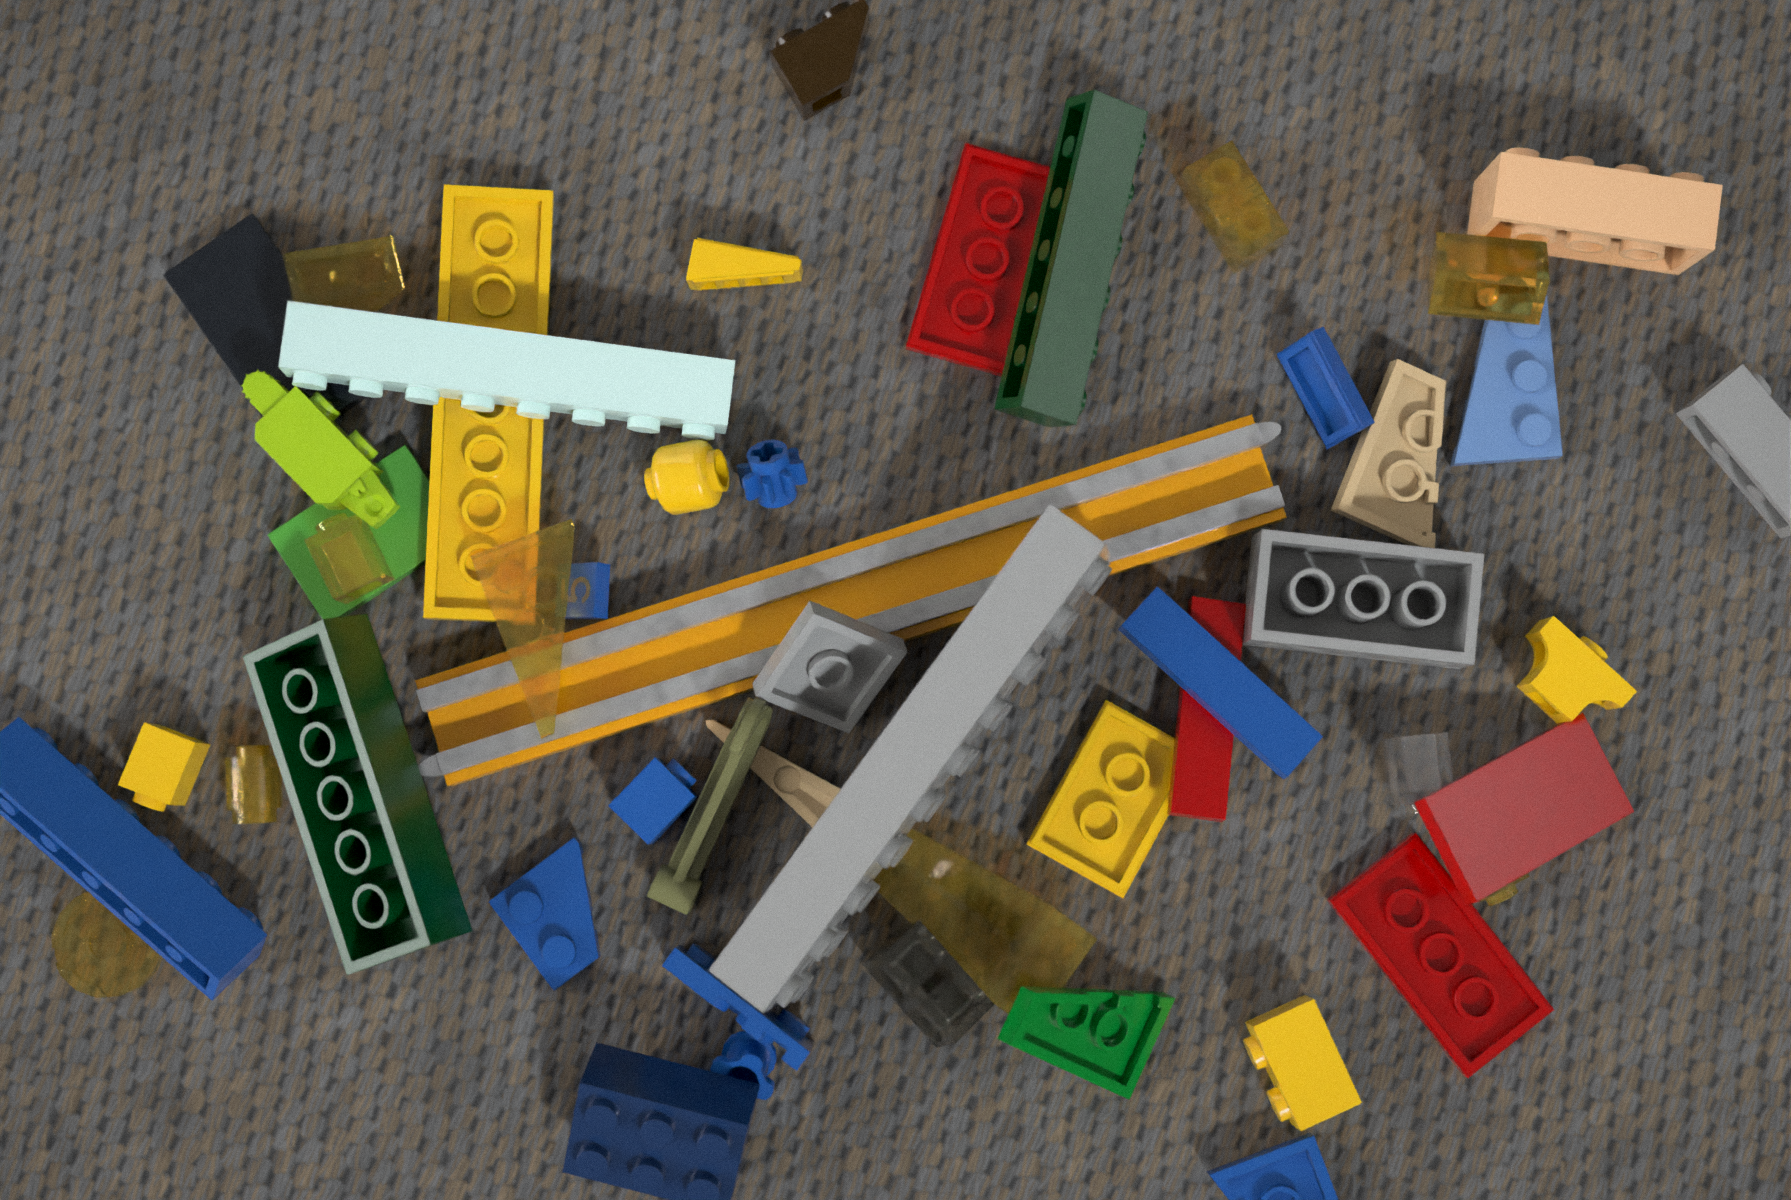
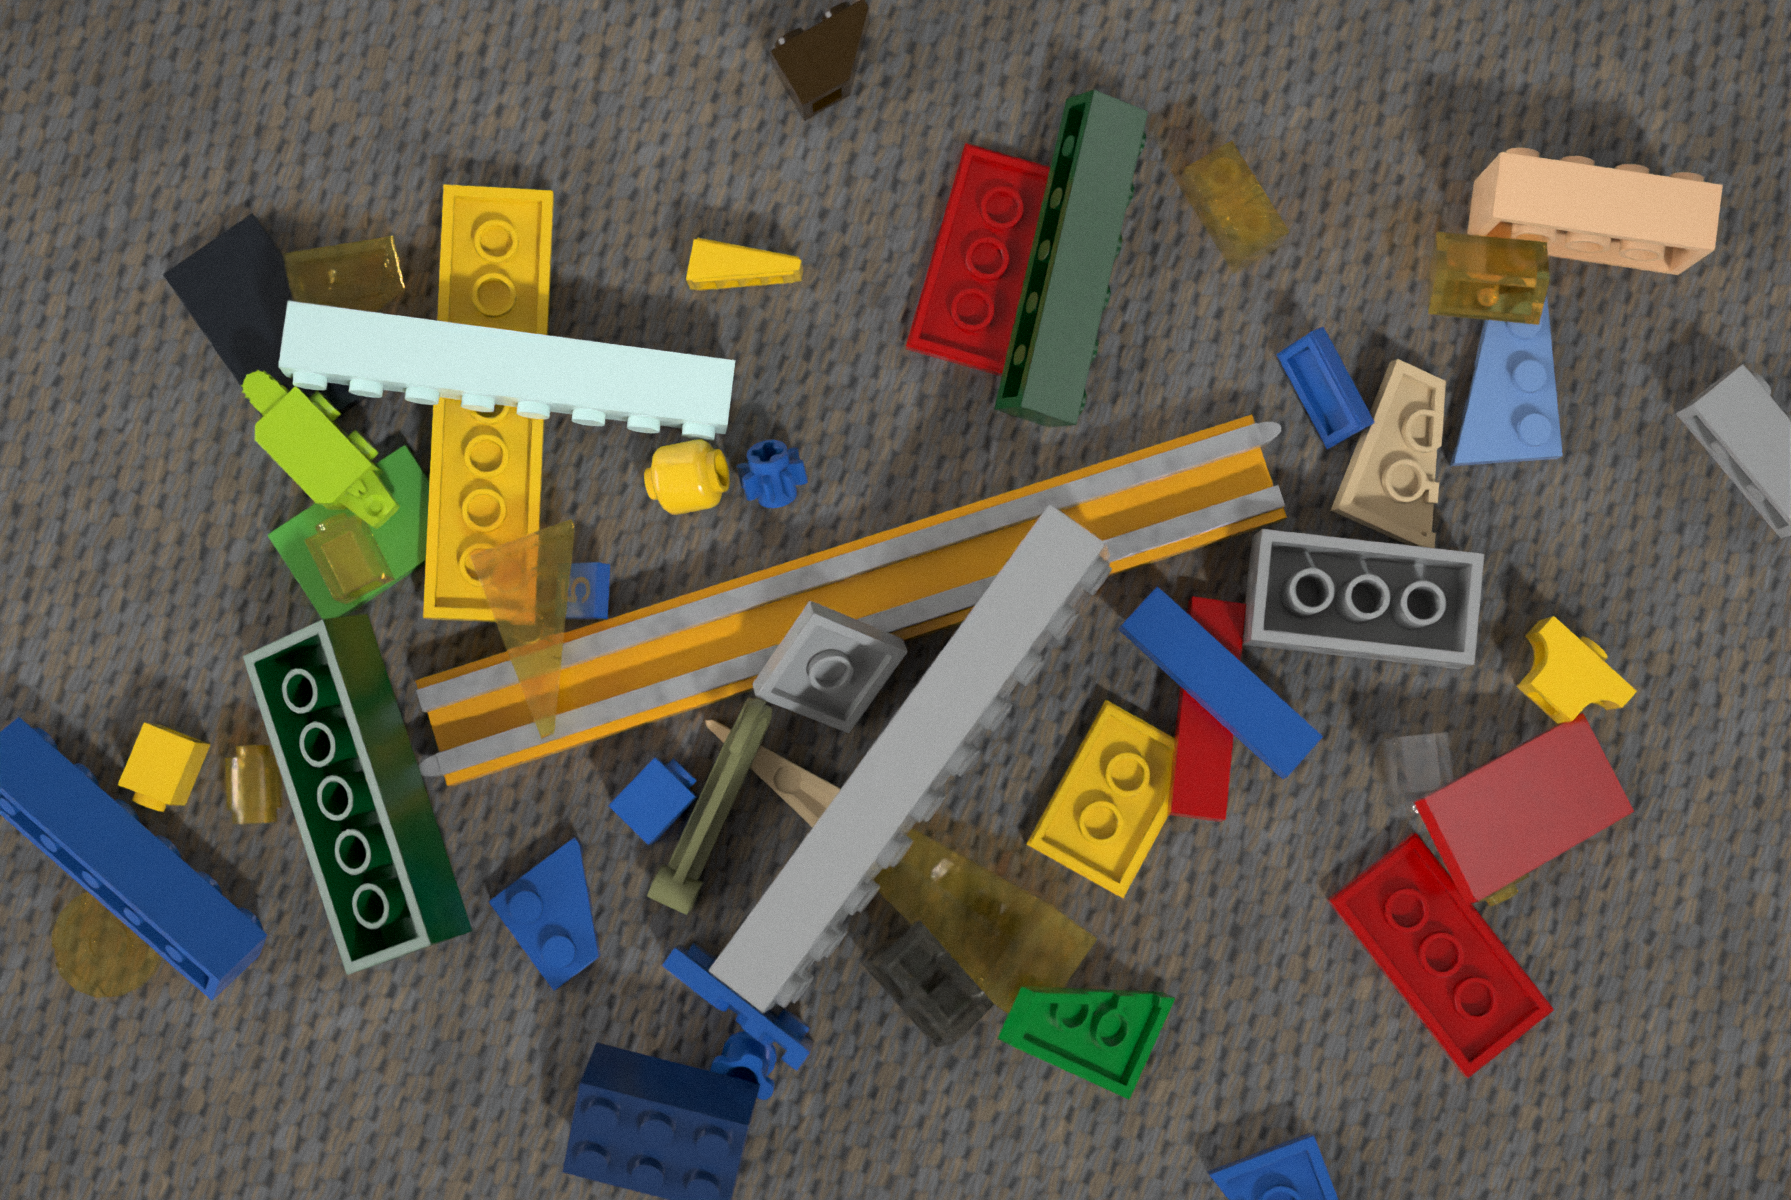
(1301, 1063): yellow brick -> none

